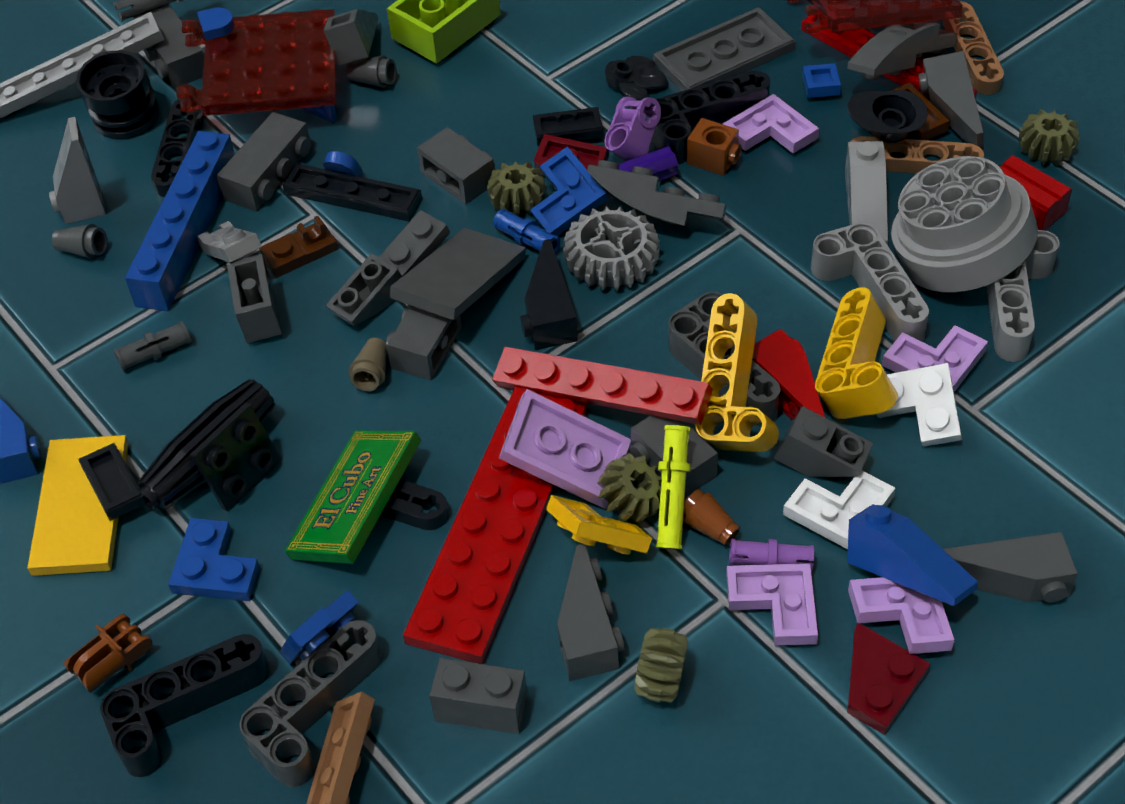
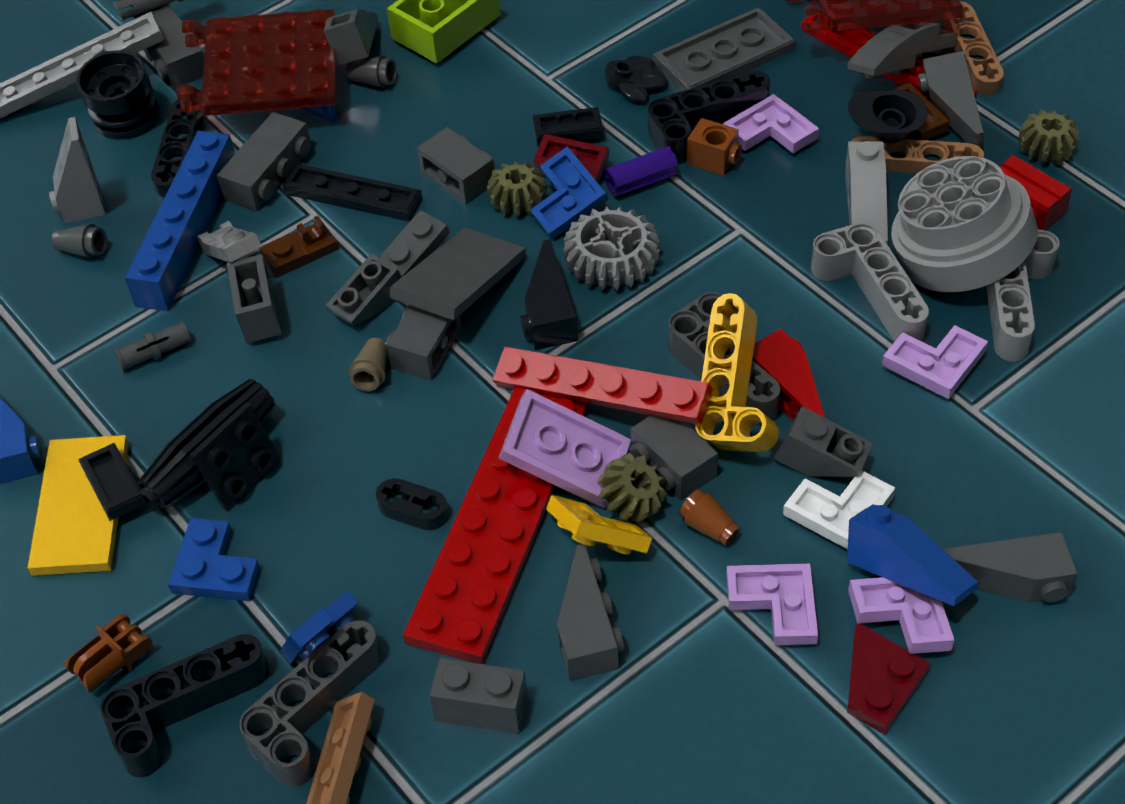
(215, 22): blue tile -> none
(342, 163): blue tile -> none
(353, 496): green tile -> none
(524, 230): blue pin -> none
(630, 129): medium lavender piece -> none
(641, 192): dark grey slope -> none
(661, 664): olive gear -> none
(673, 486): neon yellow pin -> none
(769, 553): medium lavender pin -> none
(821, 80): blue plate -> none
(849, 375): yellow beam -> none
(932, 397): white plate -> none

